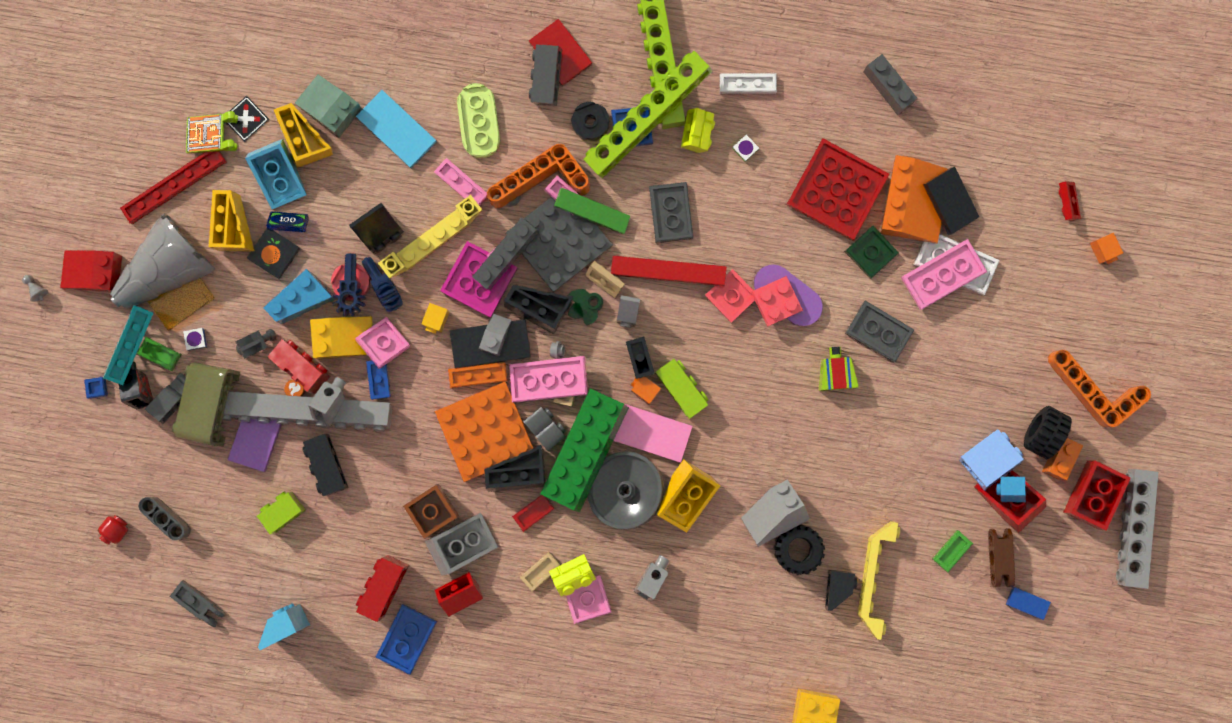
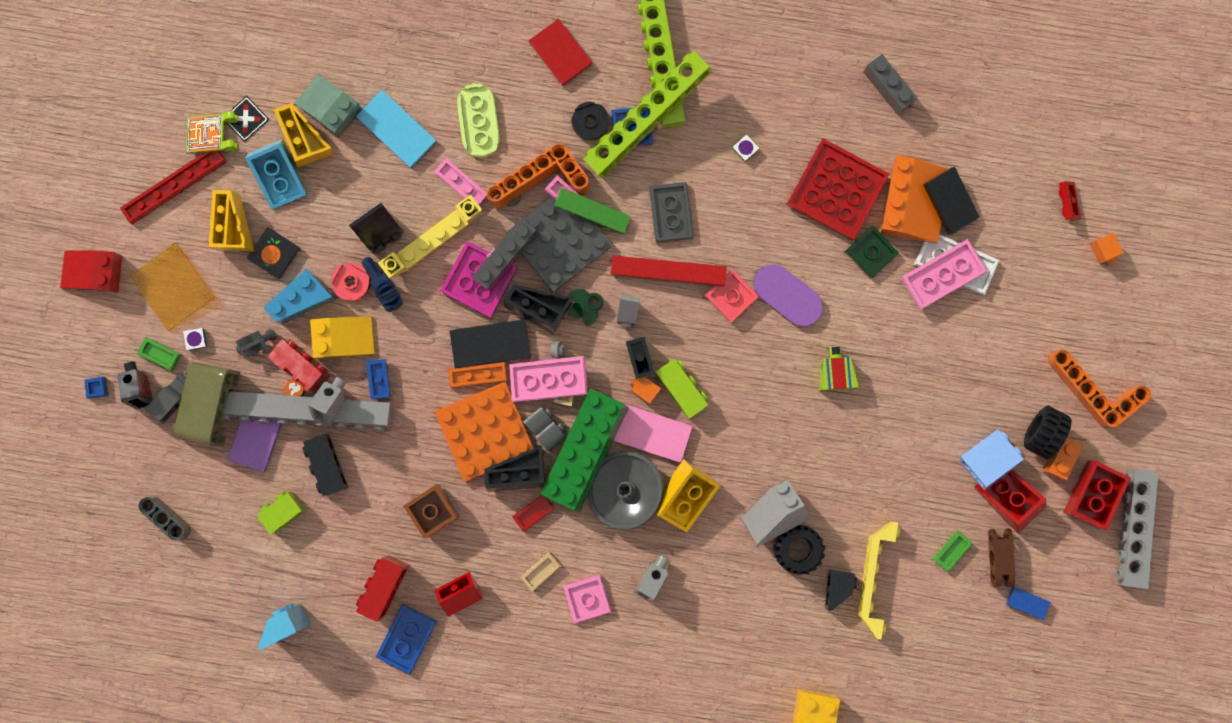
(36, 292): light grey piece -> none
(113, 529): red head -> none
(128, 345): teal fence -> none
(159, 265): light grey cone -> none
(196, 603): dark grey hinge -> none
(287, 221): clear blue tile -> none
(349, 287): dark blue gear -> none
(382, 342): bright pink tile -> none
(435, 318): yellow brick -> none
(461, 544): light grey slope -> none
(495, 335): light grey slope -> none
(545, 75): dark grey brick -> none
(572, 575): neon yellow brick -> none
(604, 279): tan plate -> none
(698, 130): neon yellow brick -> none
(748, 83): white tile -> none
(776, 301): coral plate -> none
(879, 331): dark grey tile -> none
(1012, 489): dark azure brick -> none

